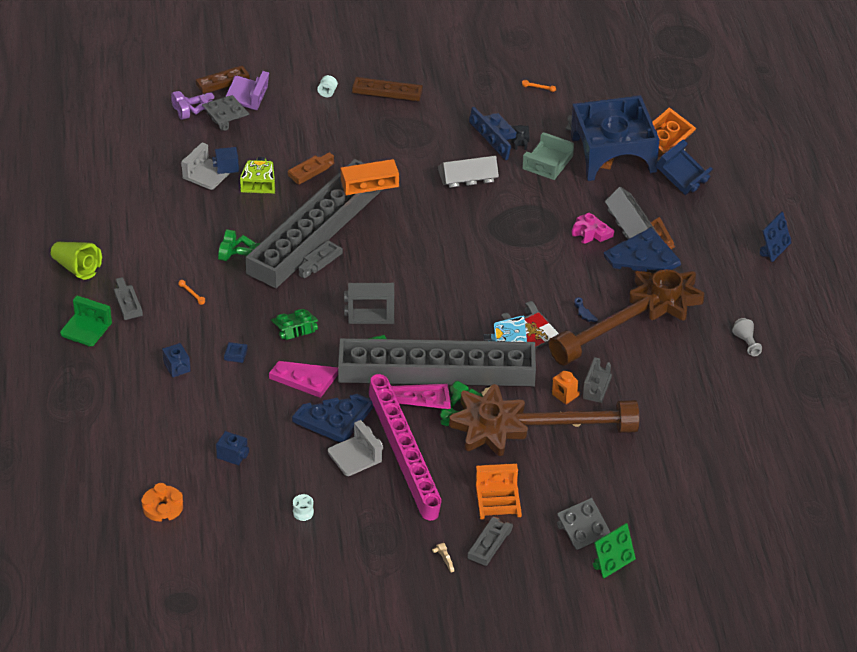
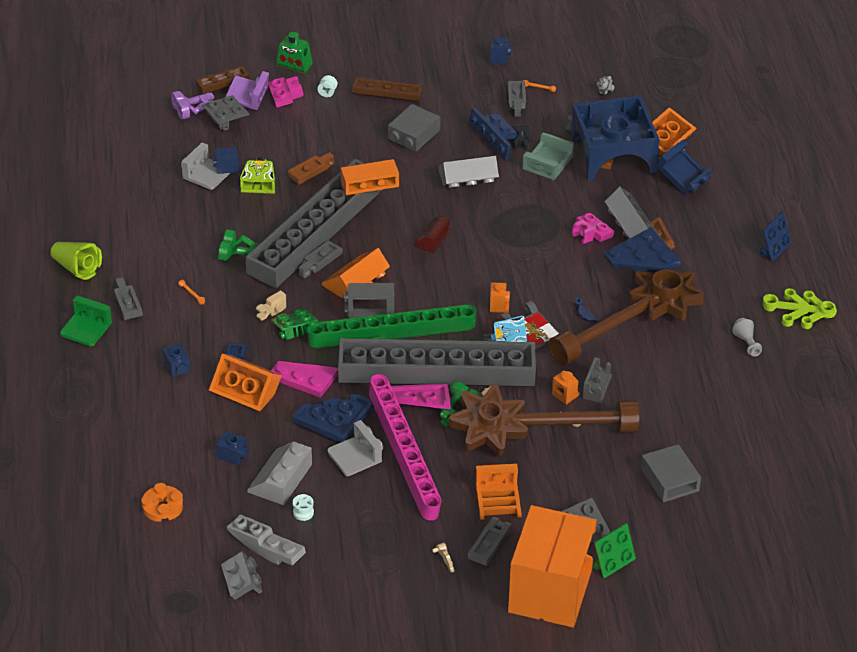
(241, 575): none -> dark grey bracket
(244, 382): none -> orange slope
(263, 542): none -> light grey slope
(274, 305): none -> tan plate
(282, 473): none -> light grey slope
(285, 92): none -> dark pink plate
(294, 53): none -> green torso
(360, 270): none -> orange slope
(393, 325): none -> green beam
(414, 127): none -> dark grey brick
(433, 234): none -> clear red brick
(499, 298): none -> orange brick
(500, 50): none -> dark blue brick
(516, 96): none -> dark grey hinge
(551, 566): none -> orange piece
(605, 85): none -> light grey plant
(670, 473): none -> dark grey brick
(820, 309): none -> lime plant

